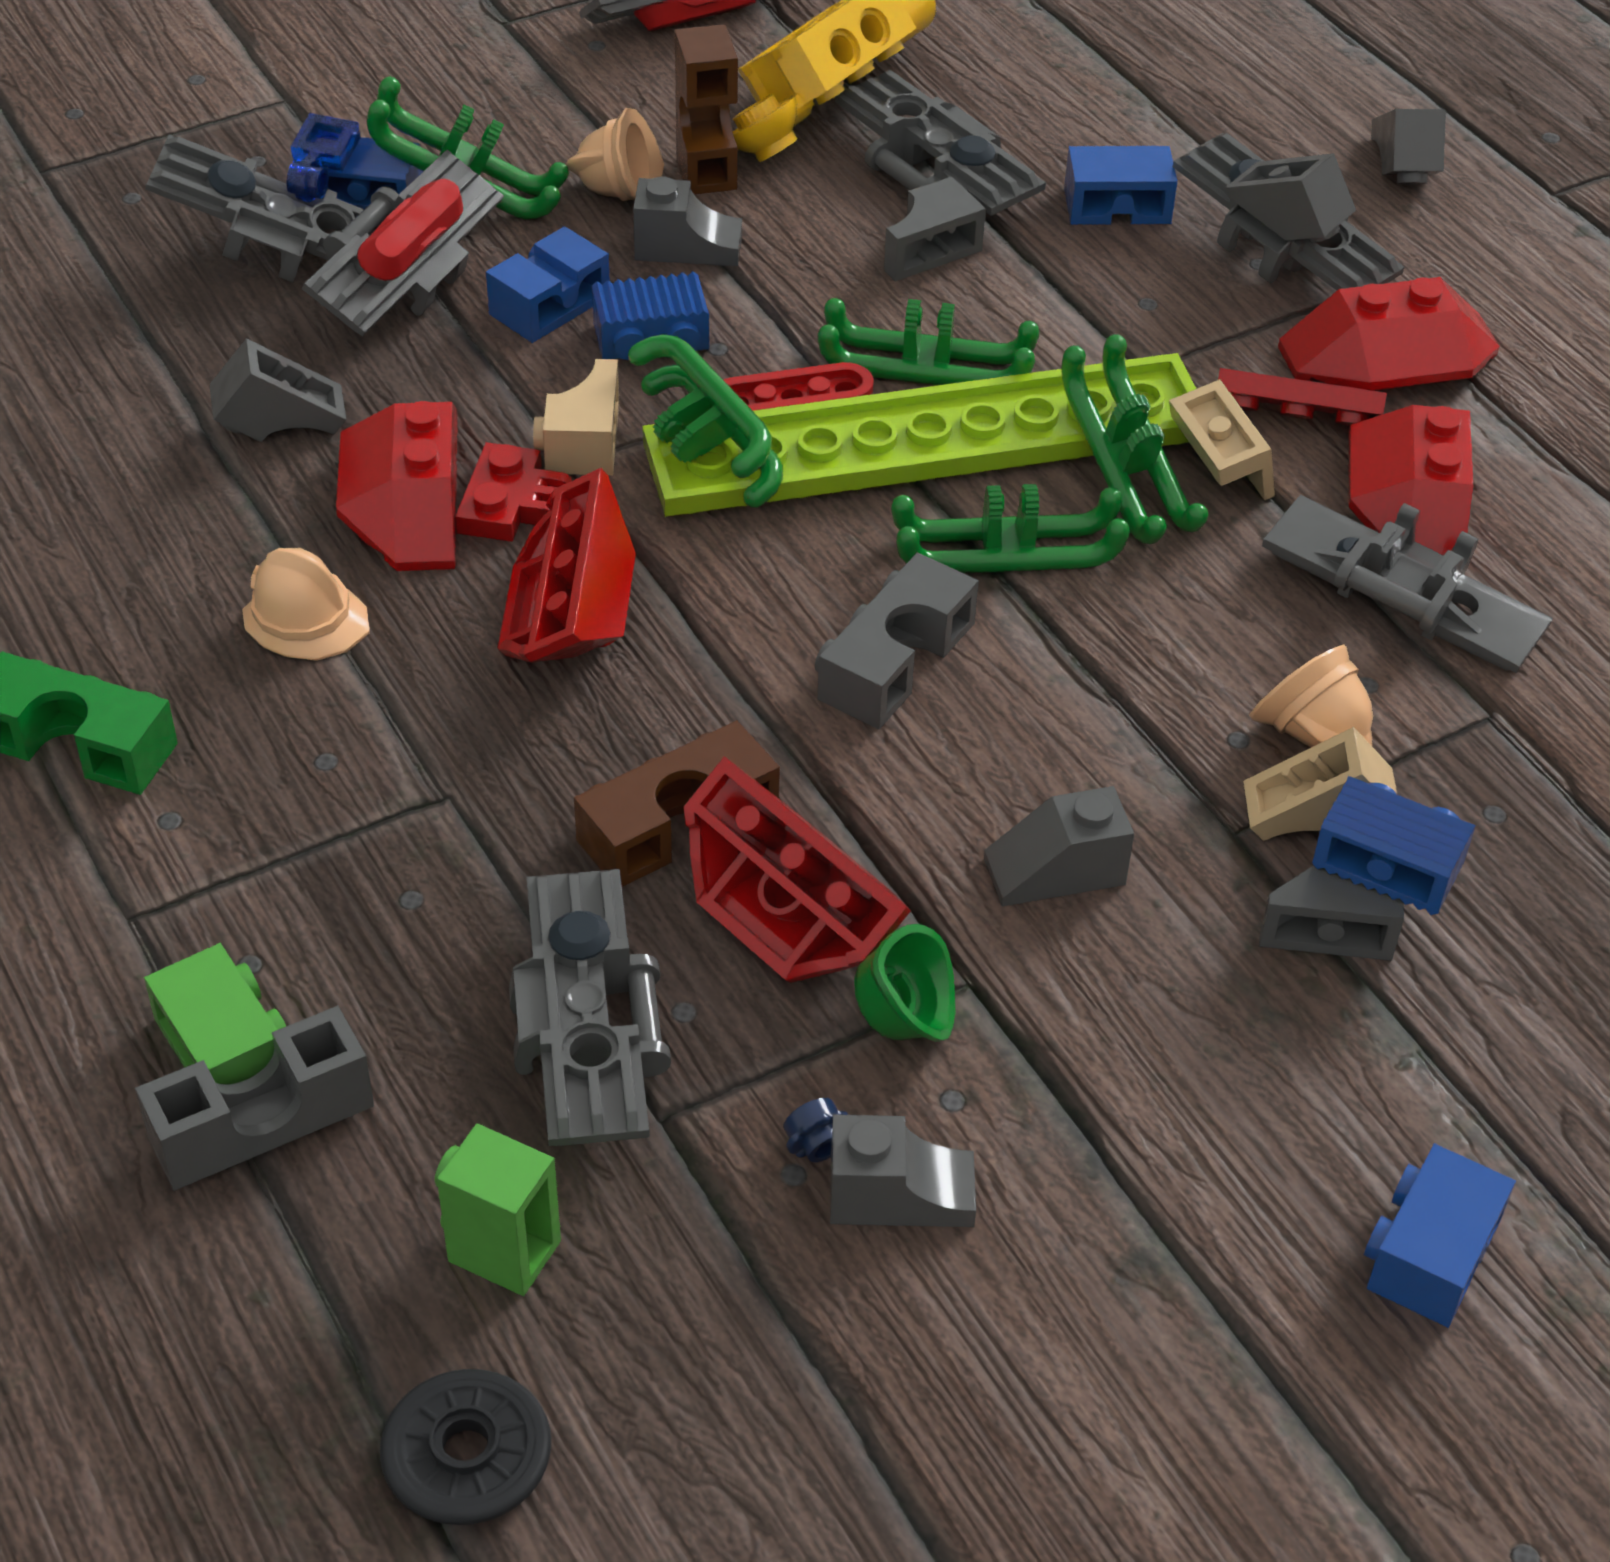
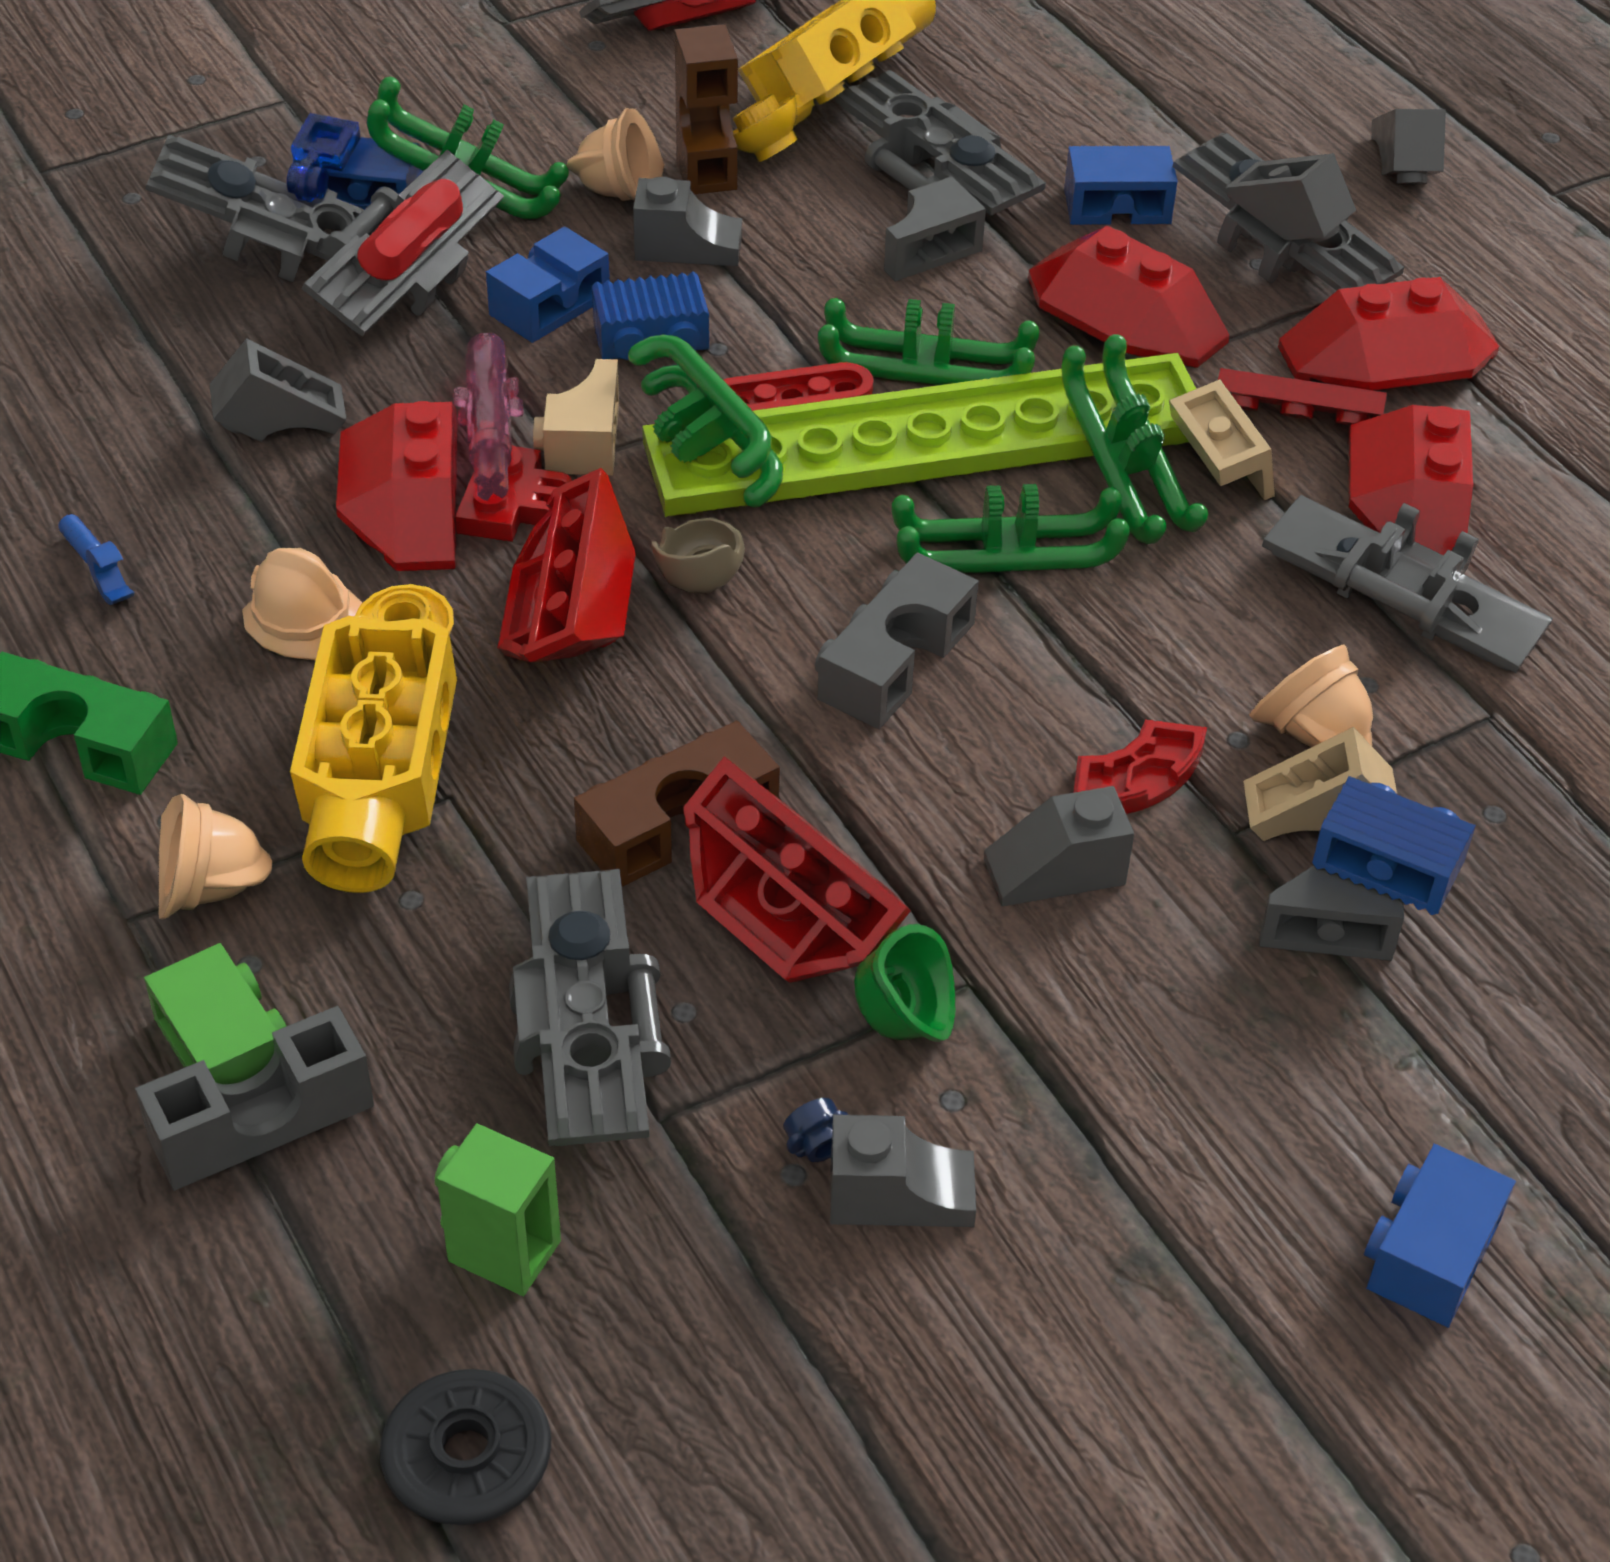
(100, 558): none -> blue piece
(205, 856): none -> light nougat piece
(374, 735): none -> yellow brick
(487, 411): none -> clear pink piece
(699, 554): none -> dark tan hair
(1131, 290): none -> red wedge
(1147, 767): none -> red tile

